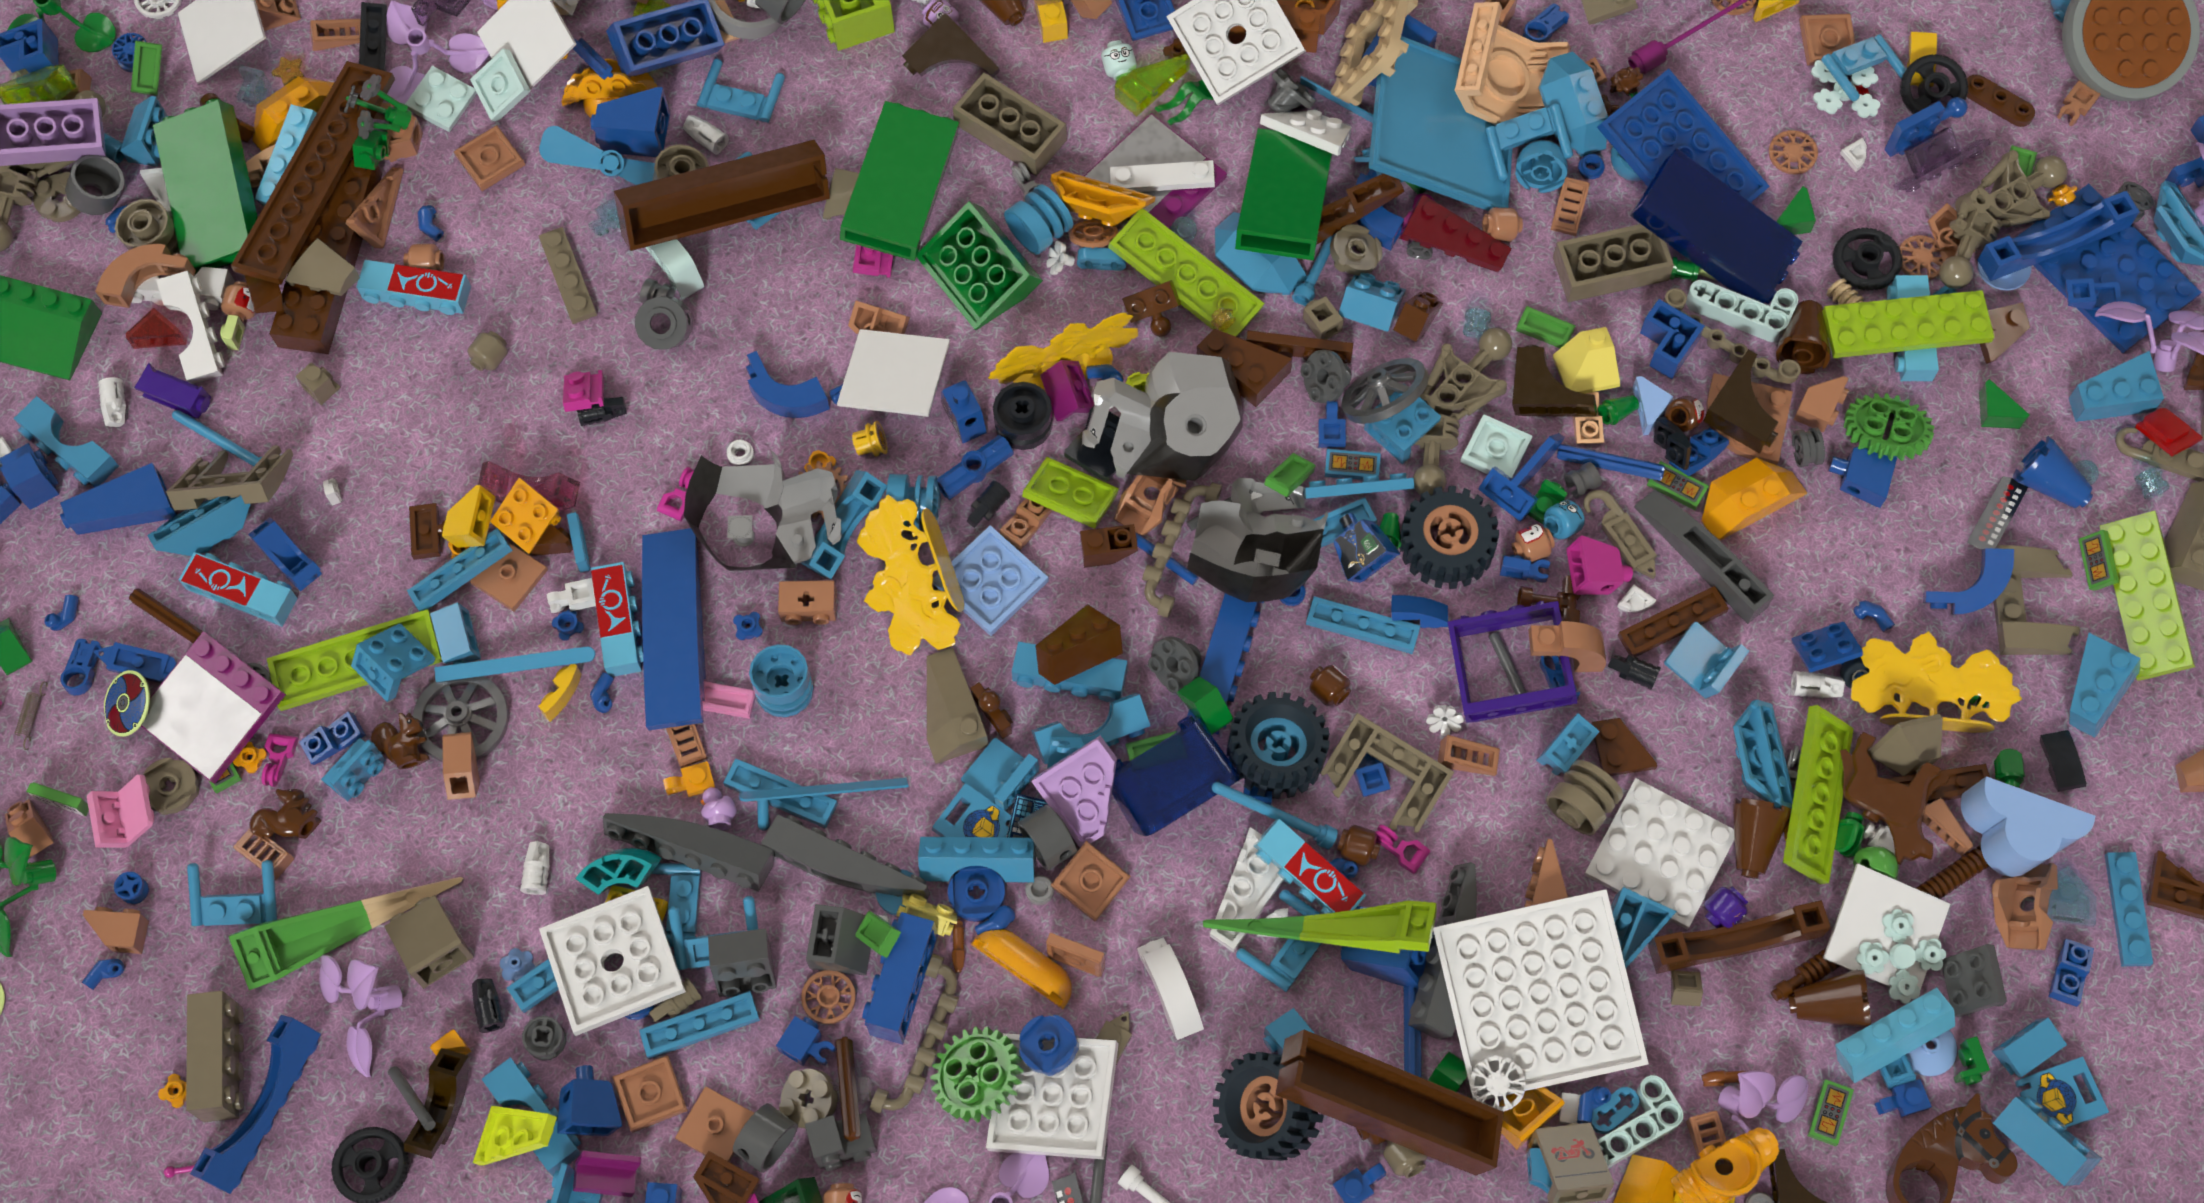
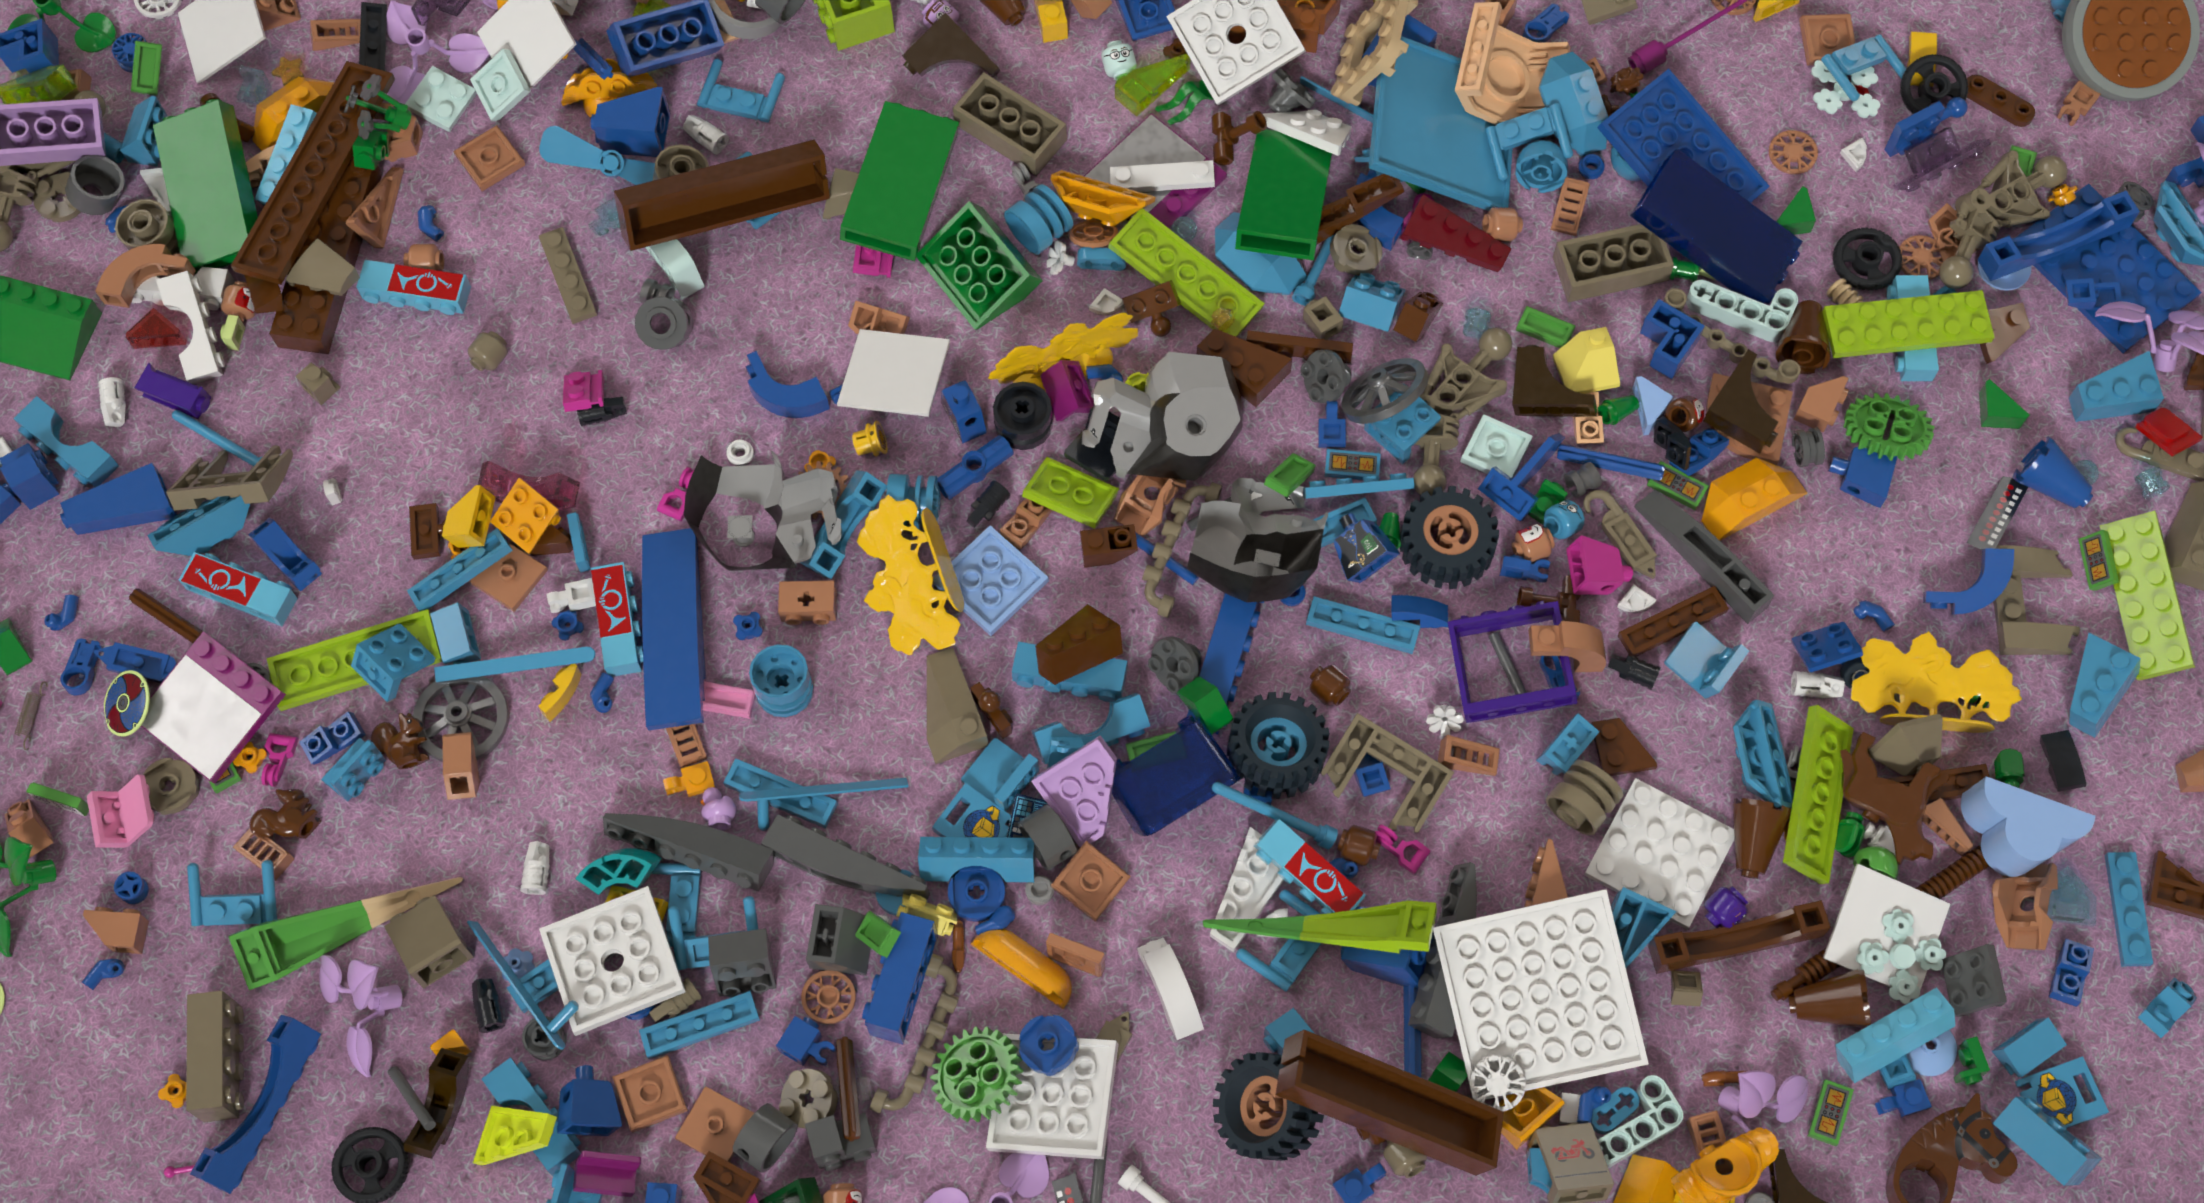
(549, 1028): none -> dark azure piece
(1106, 303): none -> white tile
(1229, 135): none -> reddish brown bar
(2168, 1007): none -> dark azure slope

